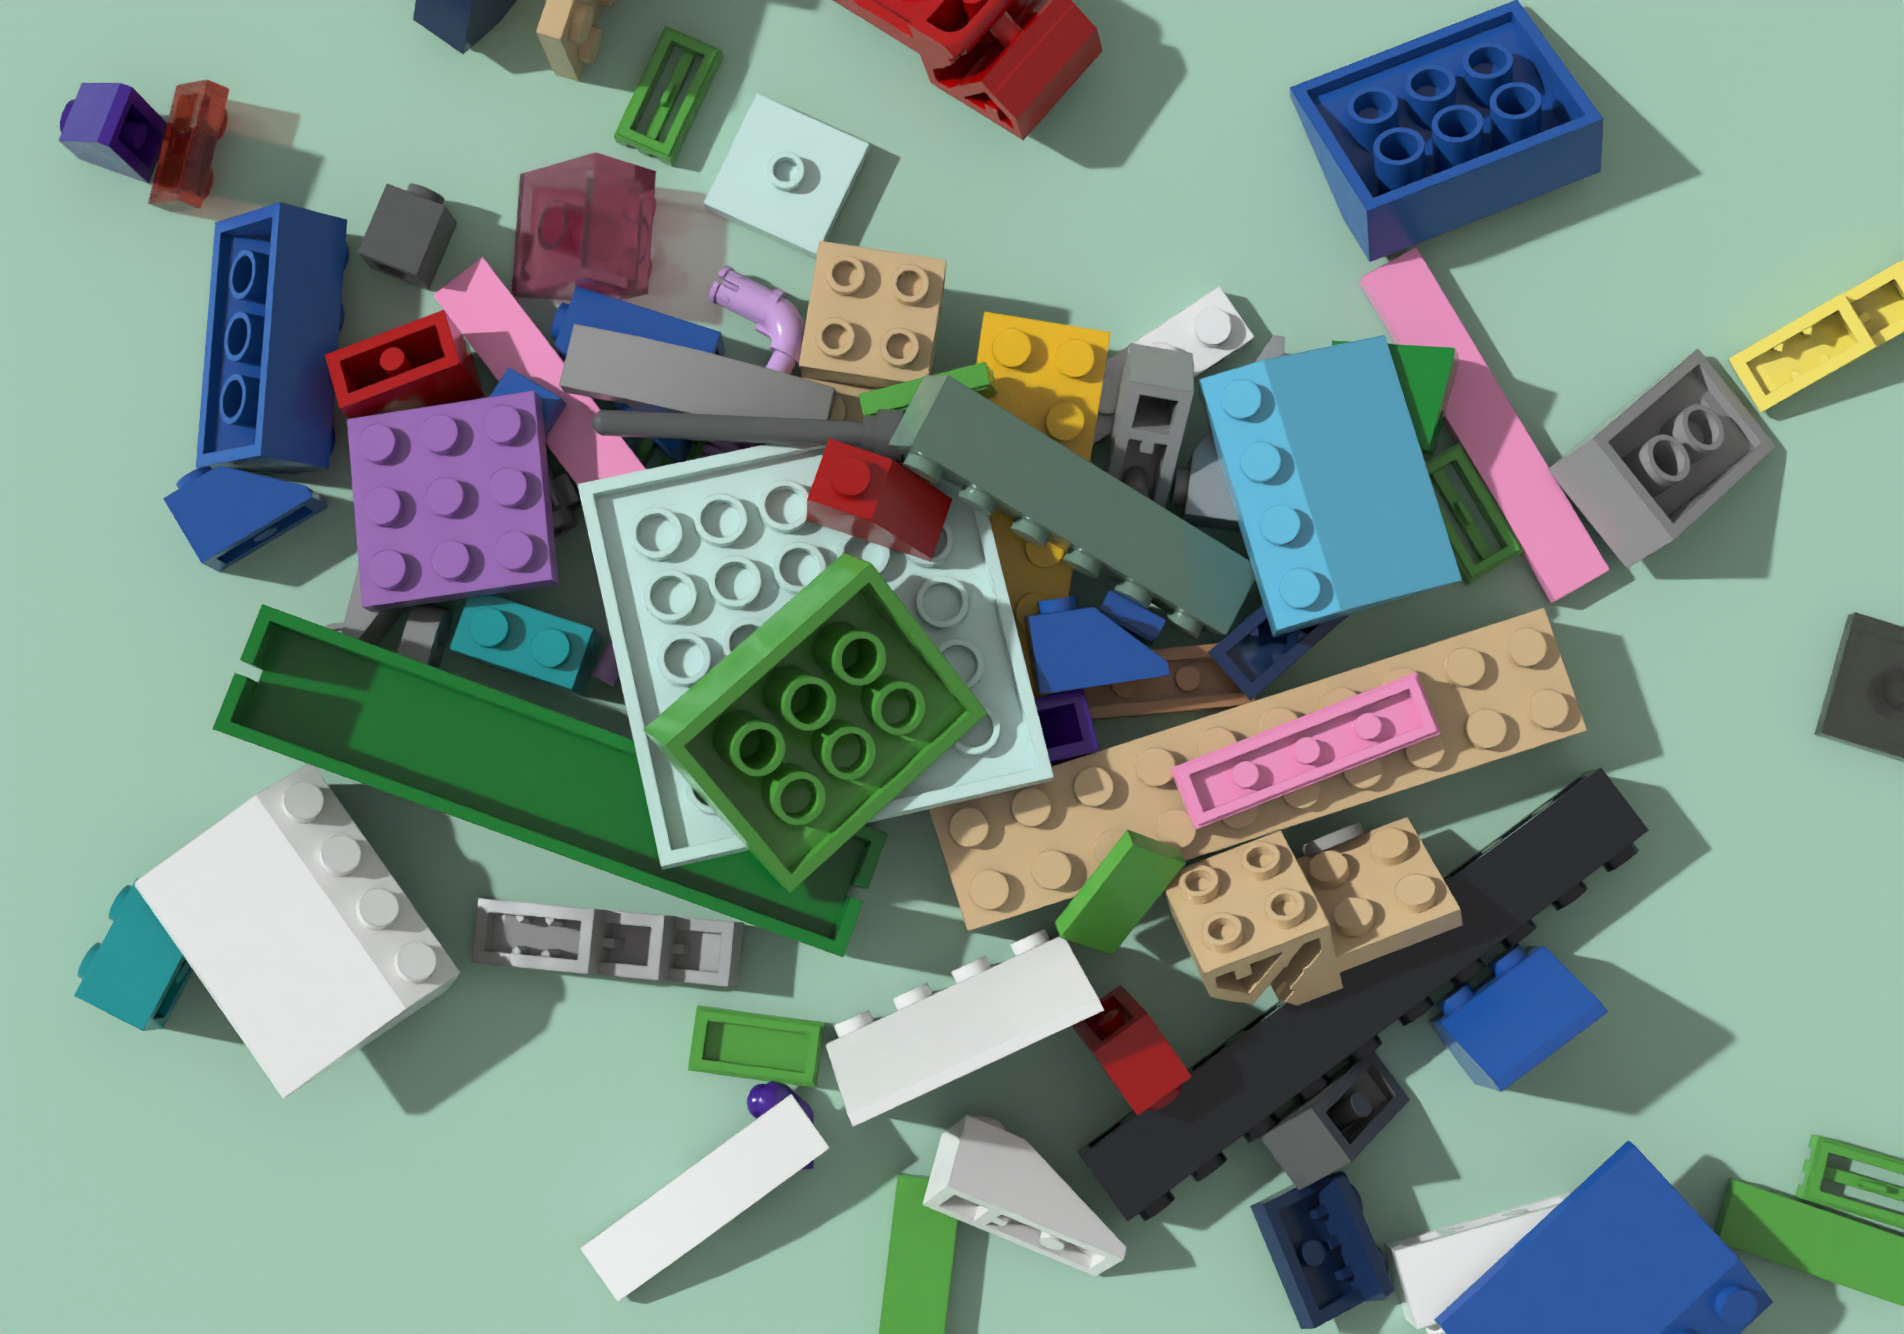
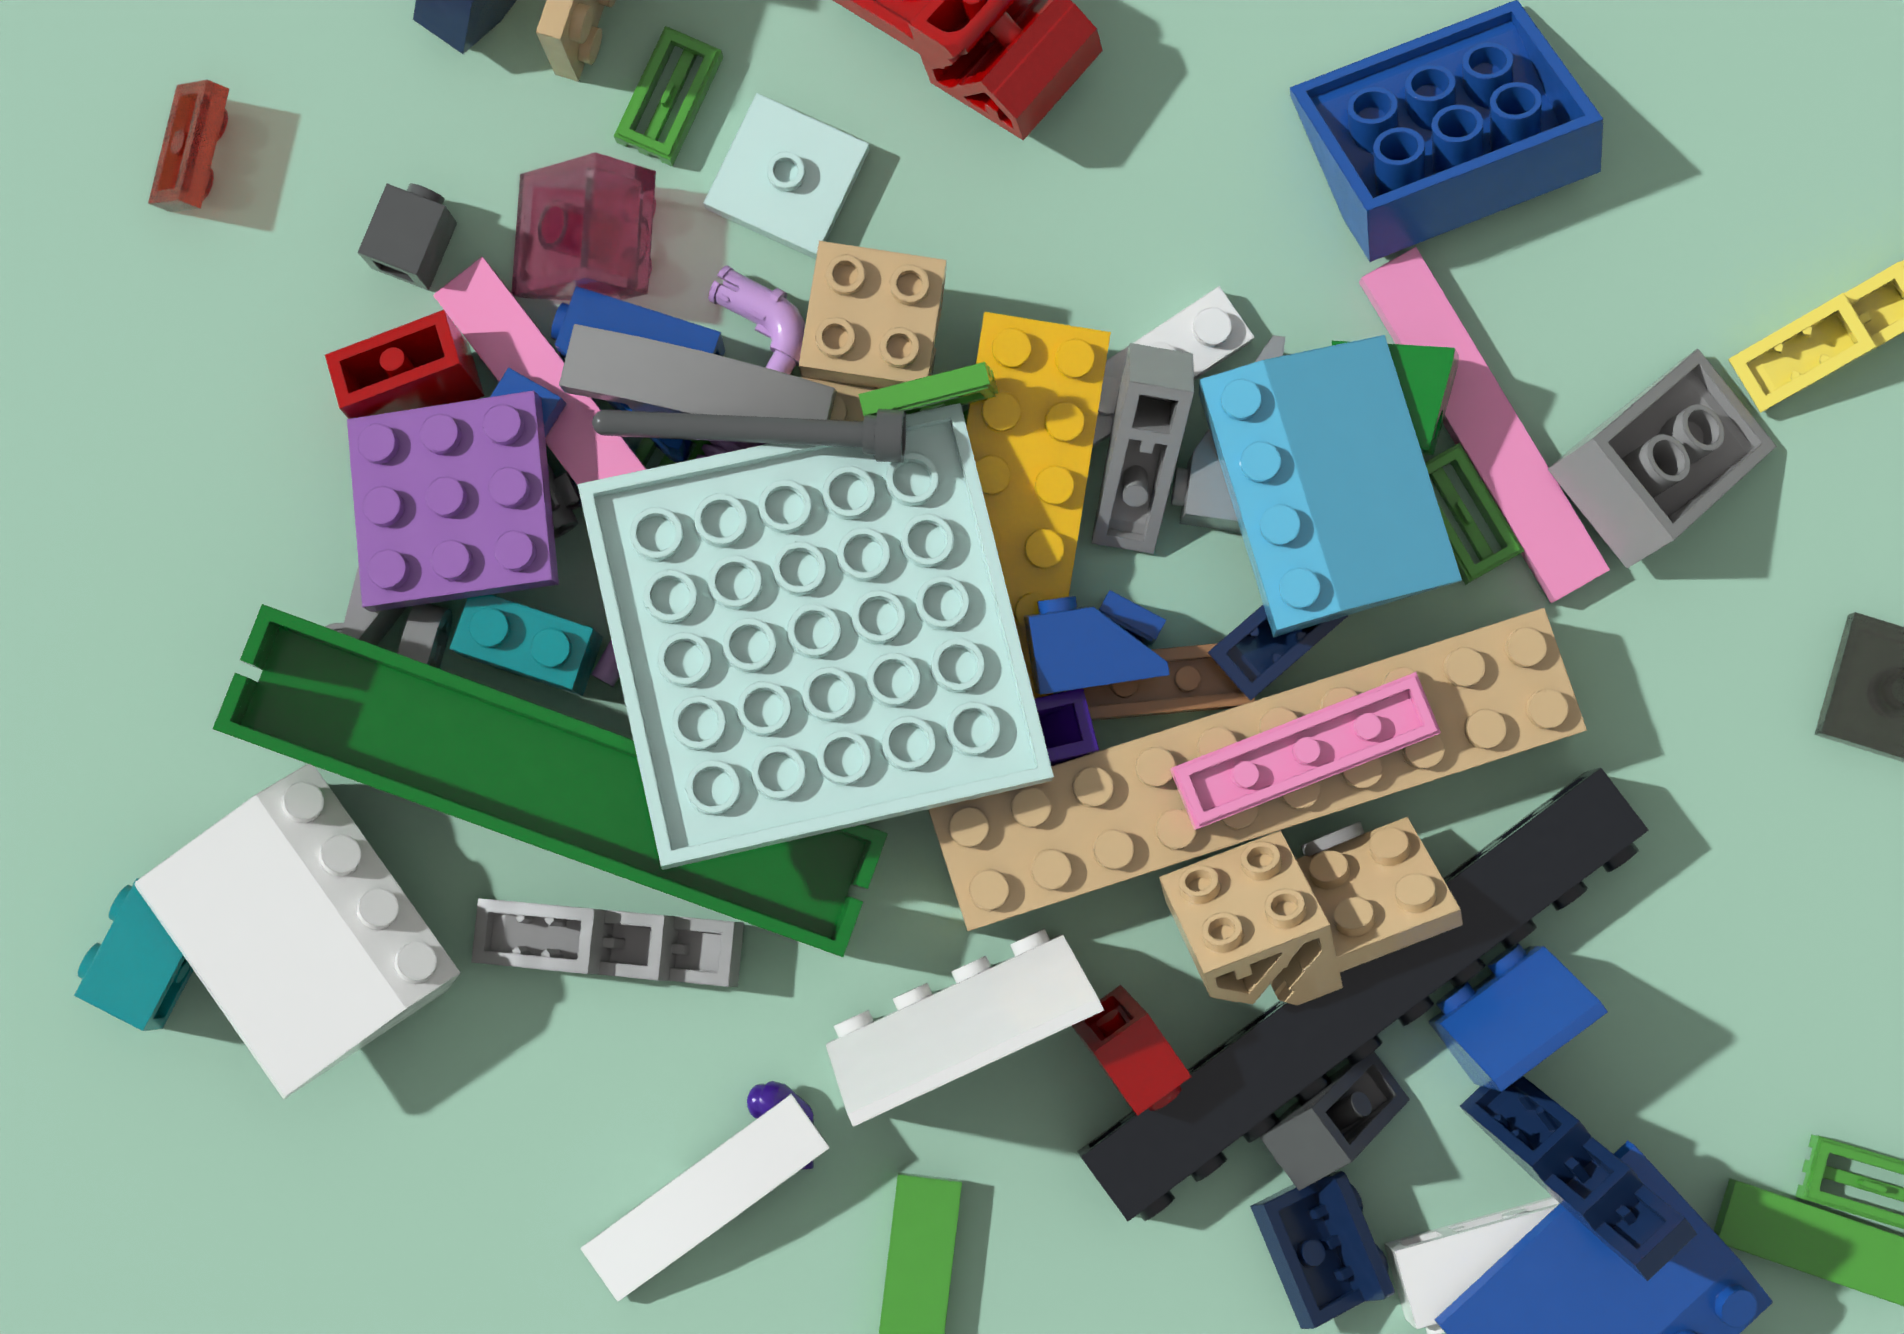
(113, 129): dark purple slope -> none
(237, 512): blue slope -> none
(267, 340): blue slope -> none
(756, 1046): bright green tile -> none
(817, 720): bright green slope -> none
(876, 501): red slope -> none
(1015, 1194): white slope -> none
(1073, 505): sand green brick -> none
(1119, 892): bright green tile -> none
(1581, 1174): none -> dark blue slope

